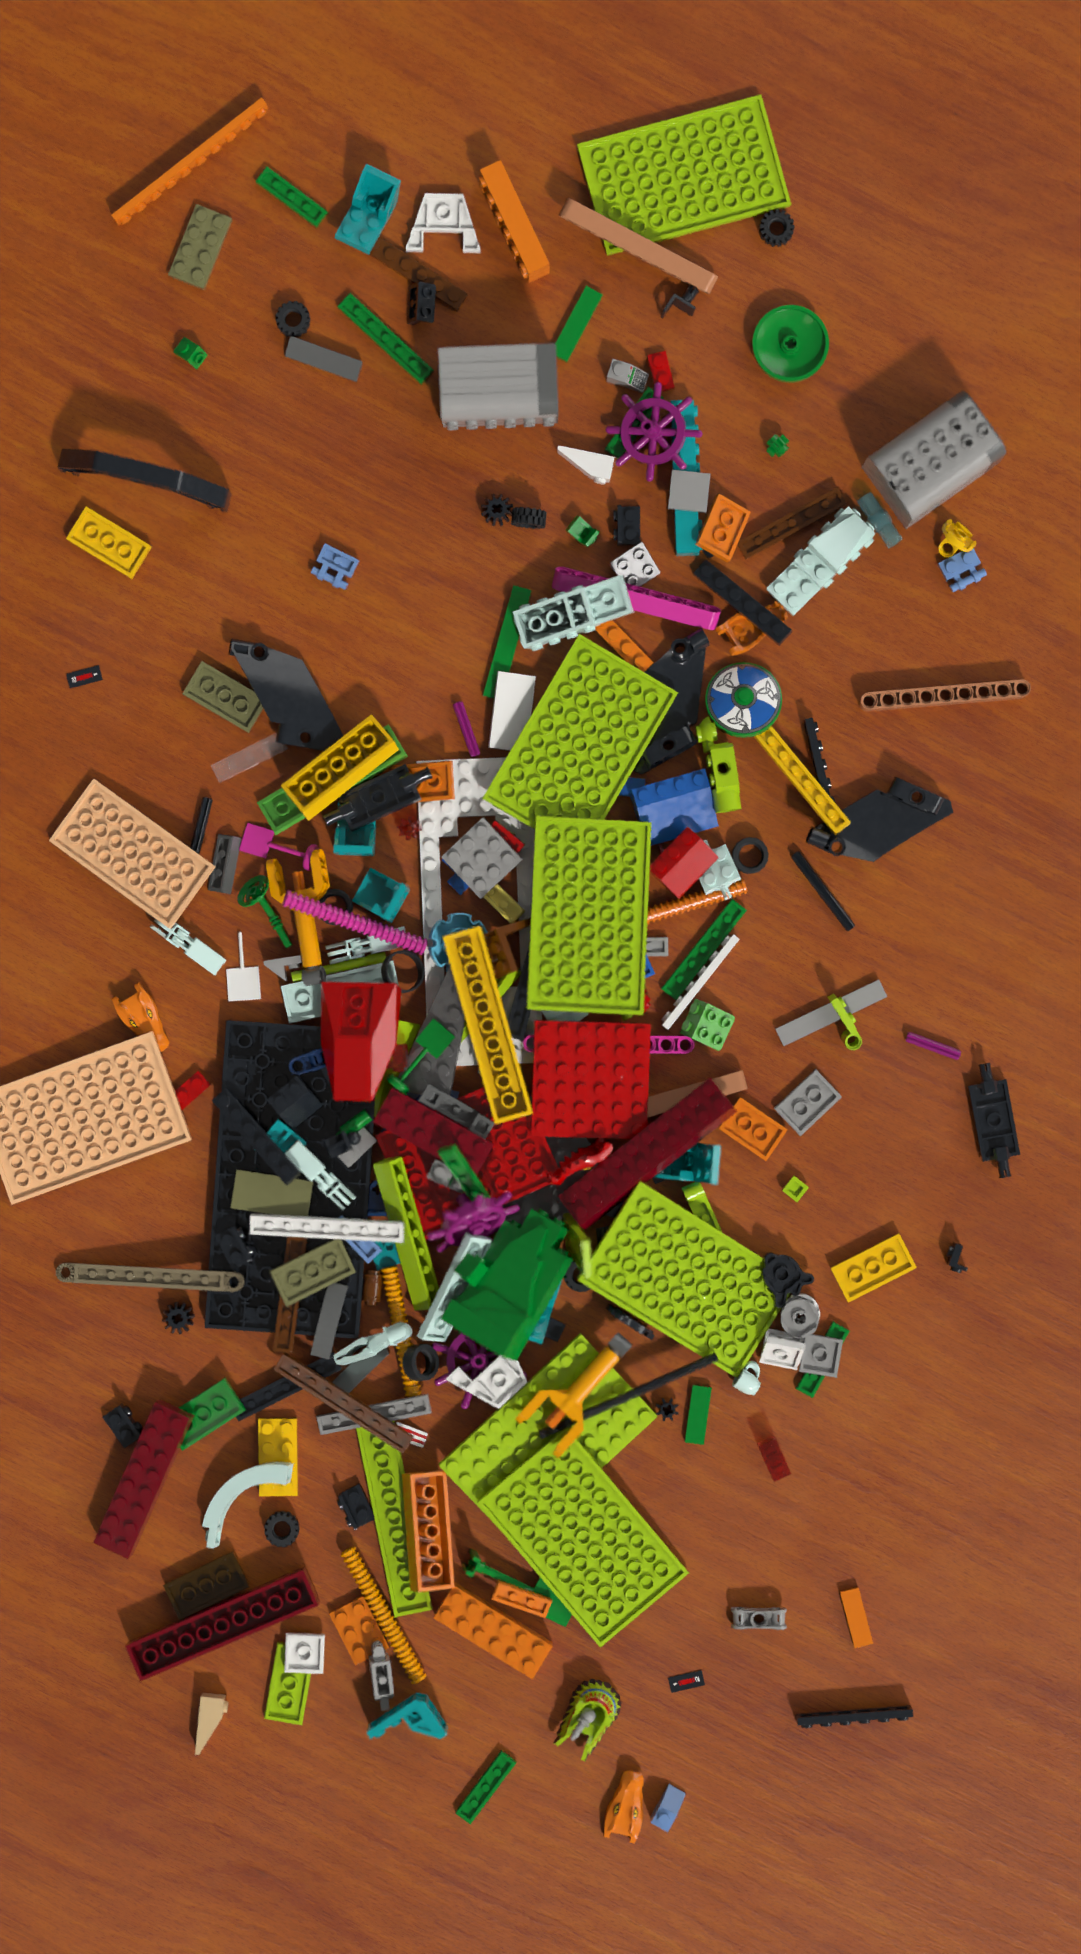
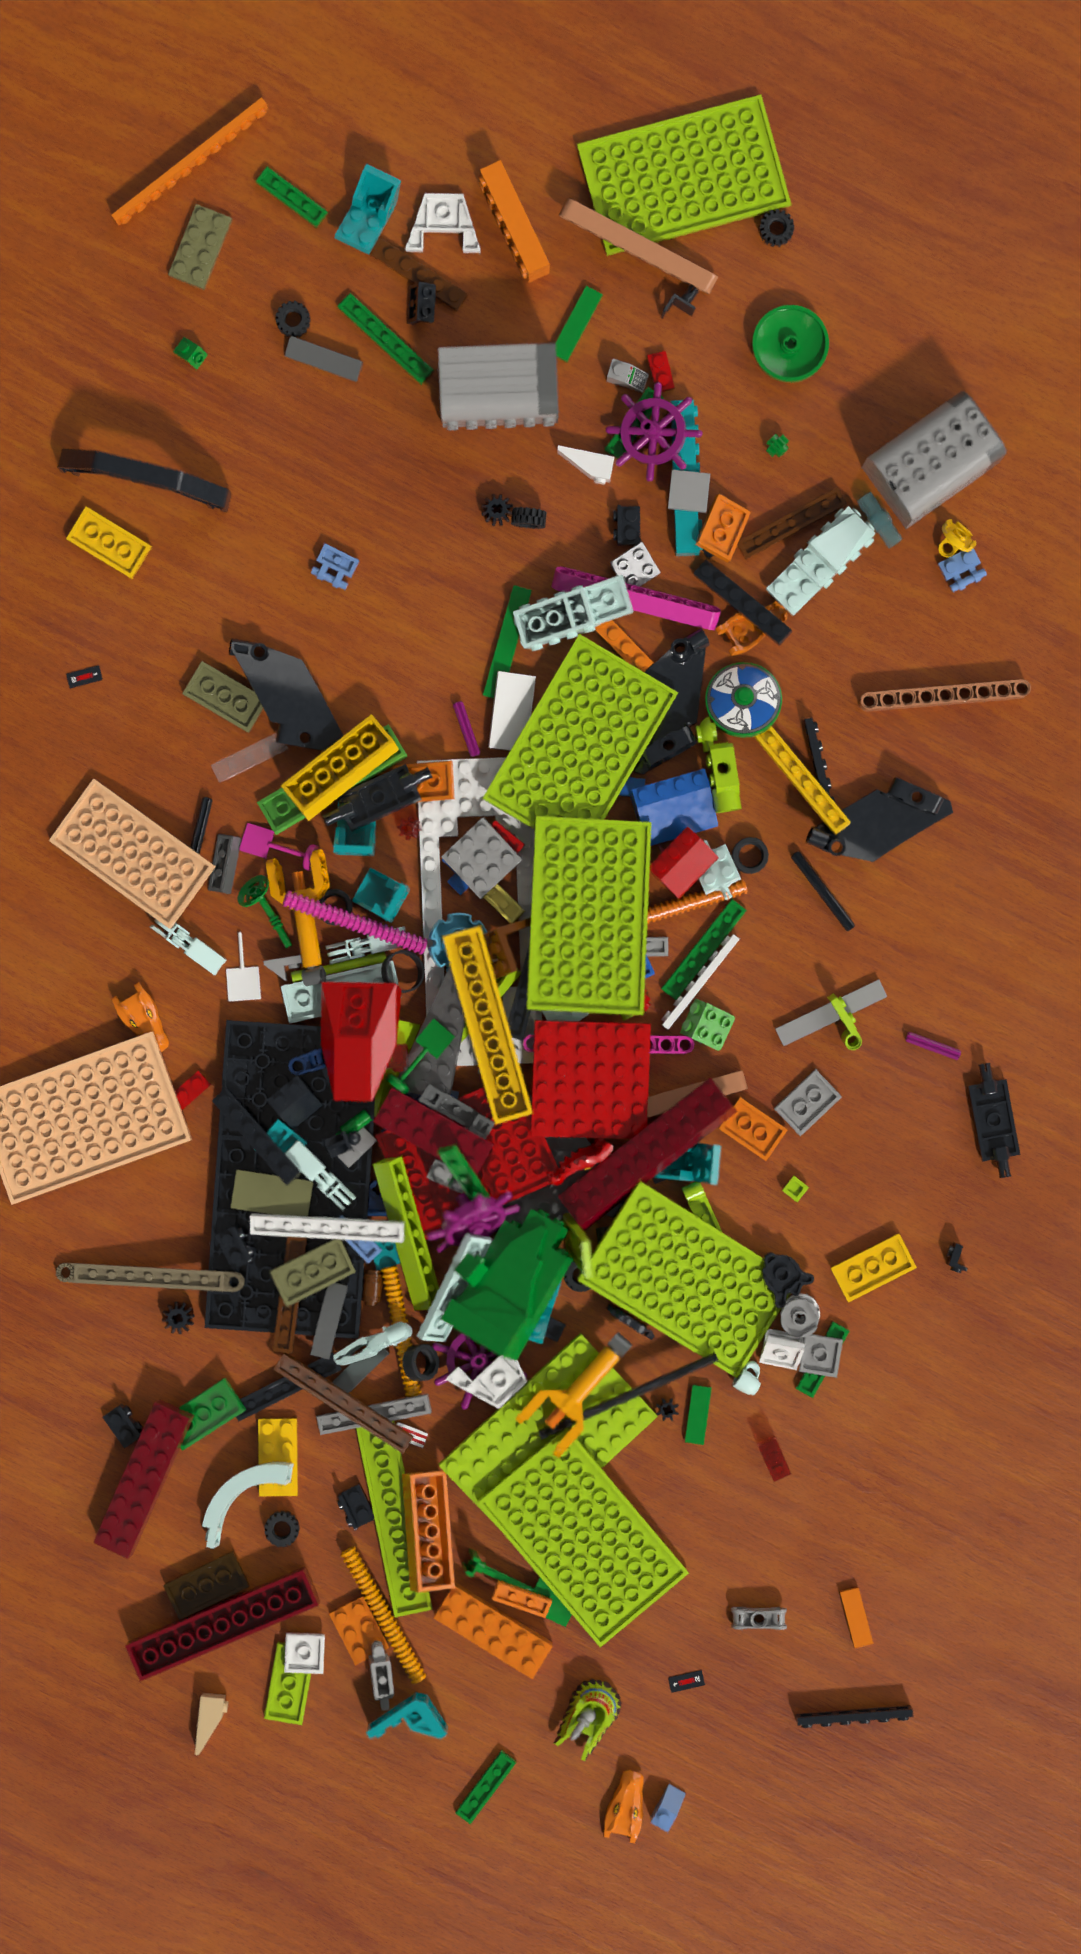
(582, 531): green bracket -> none

